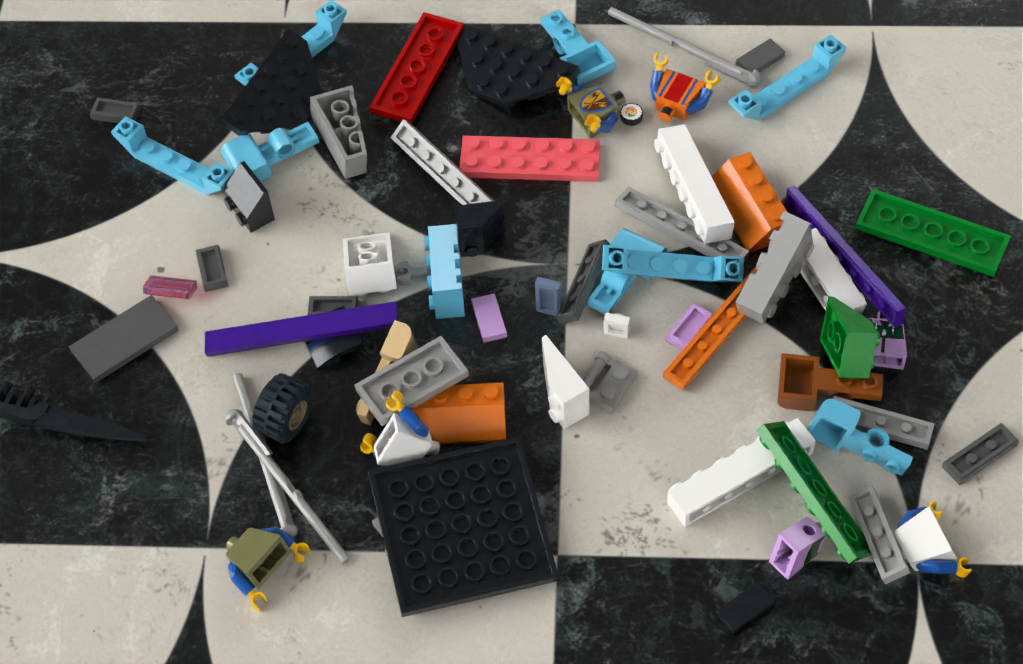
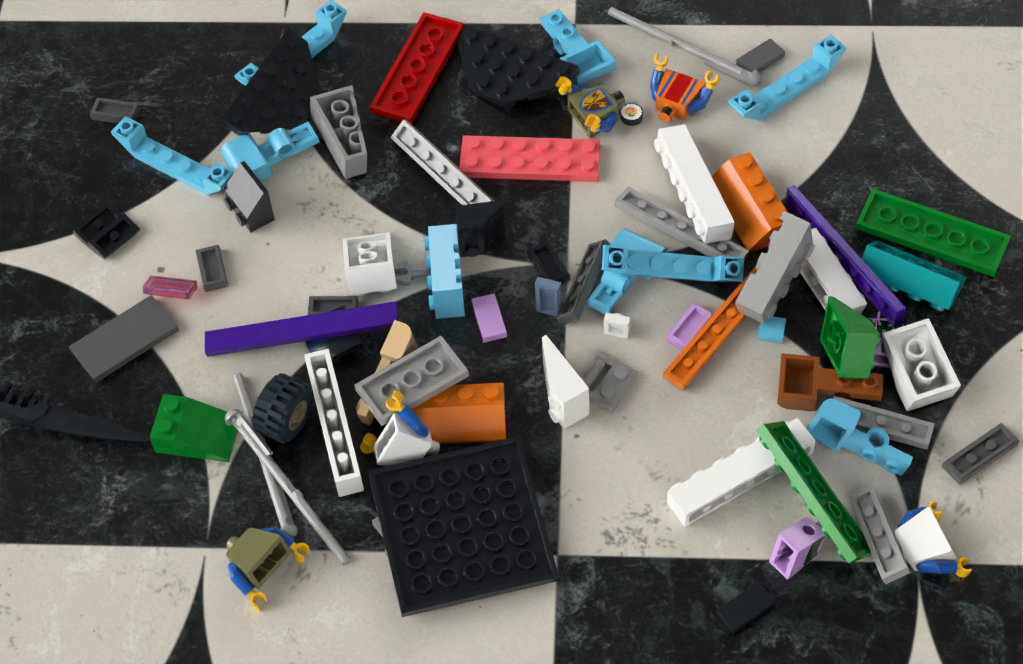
(106, 230): none -> black slope
(192, 430): none -> green slope
(334, 423): none -> white brick
(548, 263): none -> black tile
(772, 330): none -> medium azure tile
(914, 275): none -> teal slope
(919, 365): none -> white slope

